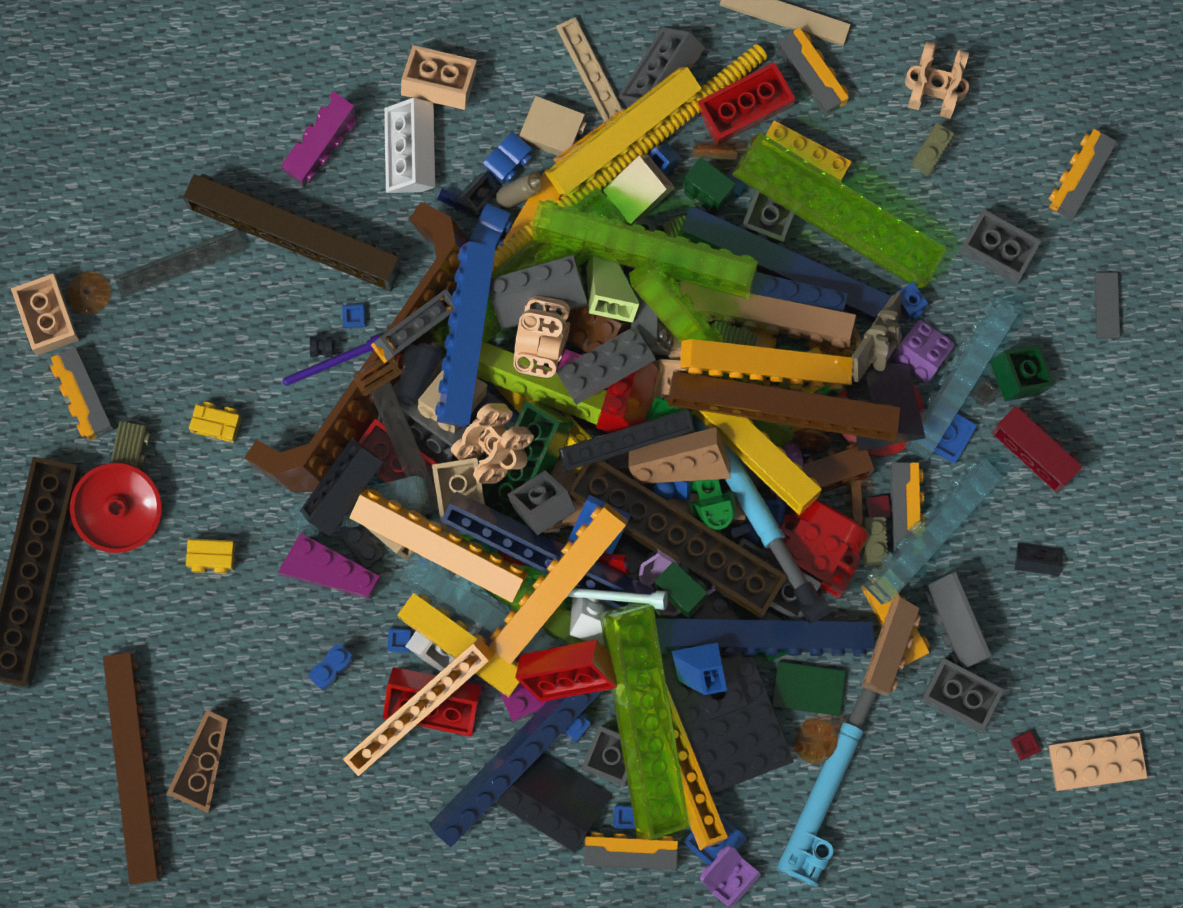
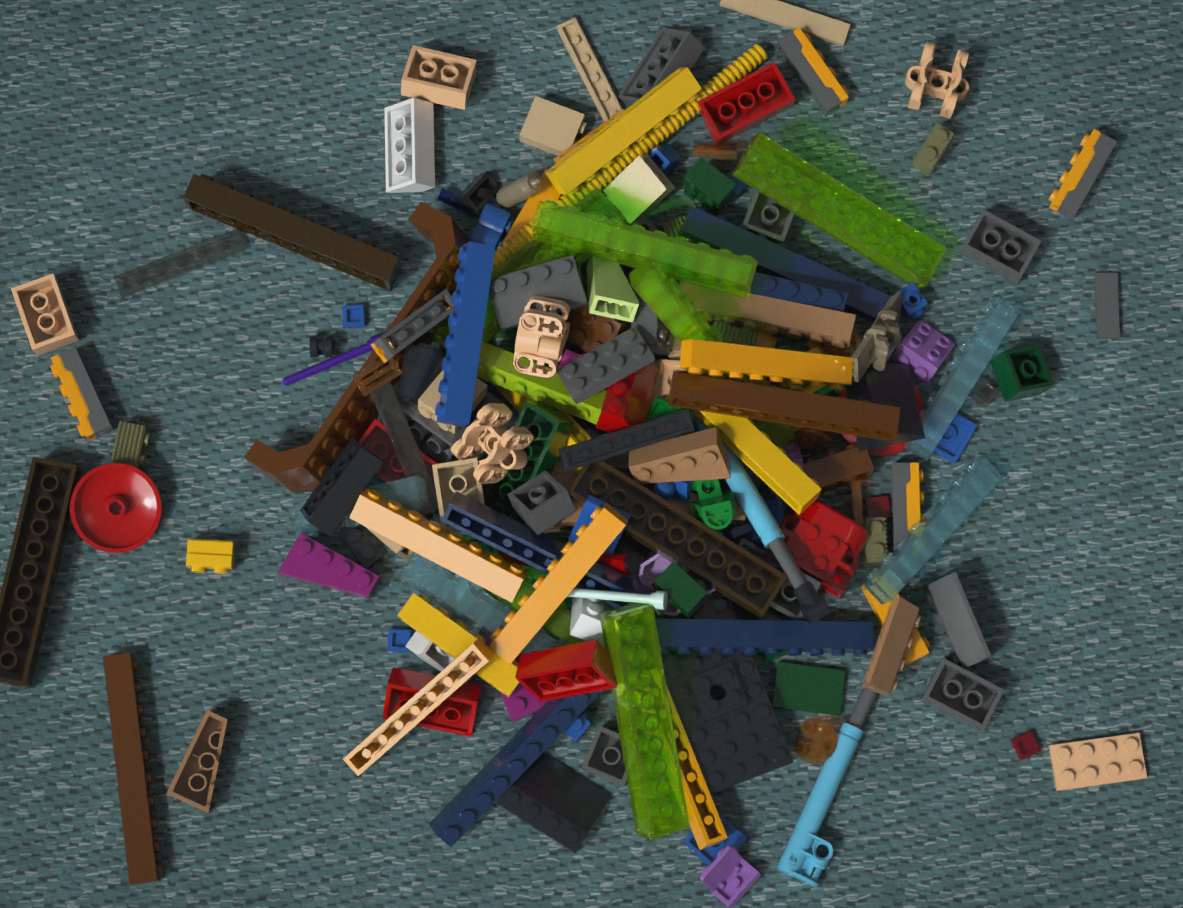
(92, 302): clear orange dish -> none
(215, 422): yellow brick -> none
(320, 140): magenta wedge -> none
(327, 671): blue brick -> none
(508, 158): blue brick -> none
(623, 817): blue tile -> none
(630, 852): piece -> none
(701, 668): blue slope -> none
(812, 152): light orange piece -> none
(1036, 449): dark red brick -> none
(1038, 559): black slope -> none

